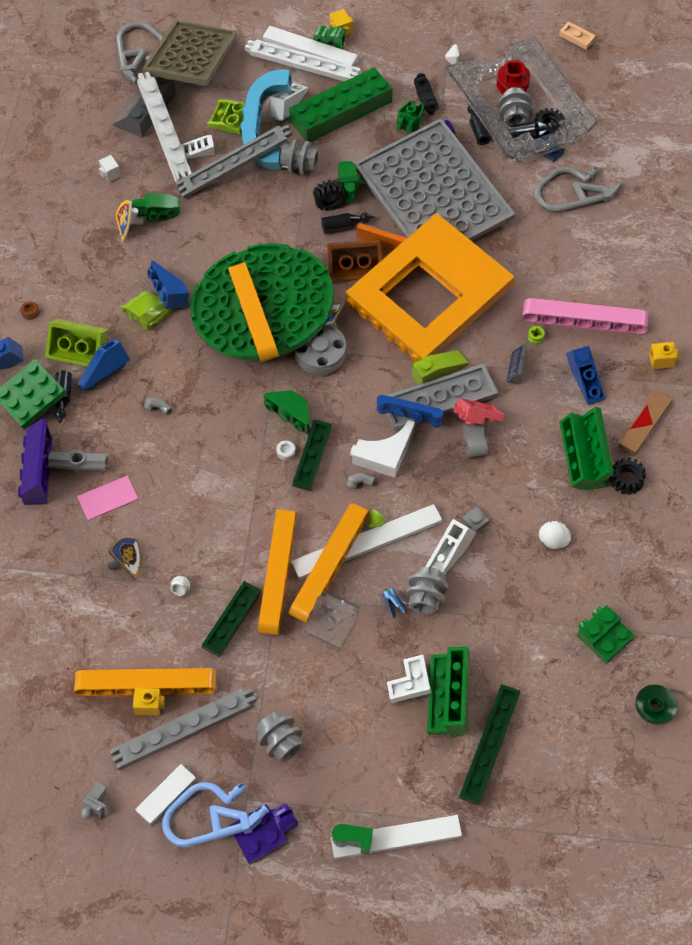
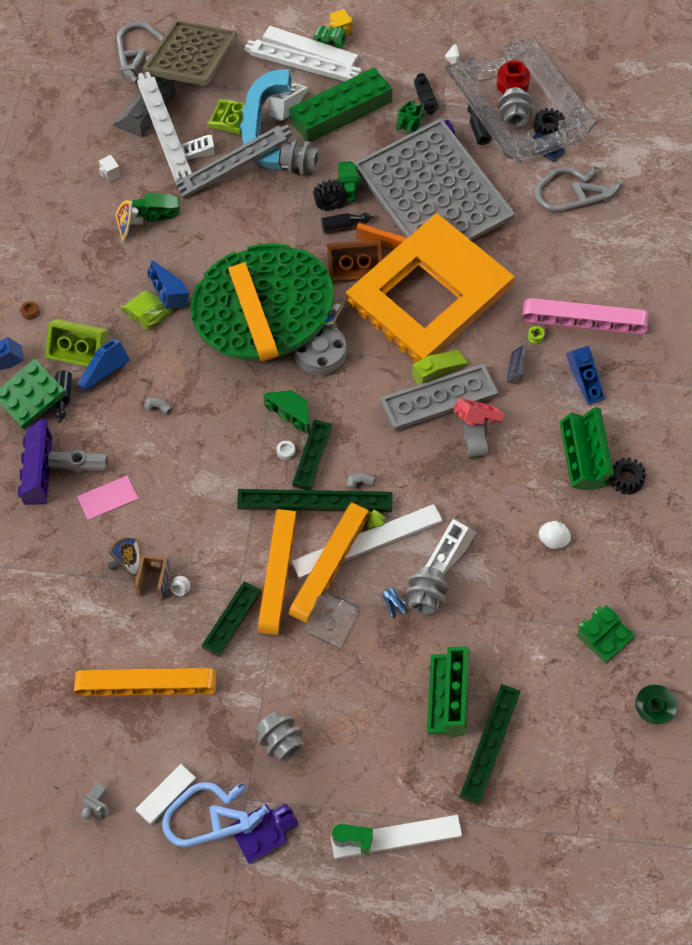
(145, 563): none -> medium nougat piece
(148, 701): yellow brick -> none
(182, 728): light grey hinge -> none
(312, 500): none -> dark green plate
(383, 455): white arch -> none
(409, 409): blue plate -> none
(413, 685): white plate -> none
(475, 520): light grey plate -> none
(534, 128): black wheel -> none
(577, 35): light nougat plate -> none
(645, 422): medium nougat tile -> none
(663, 355): yellow brick -> none

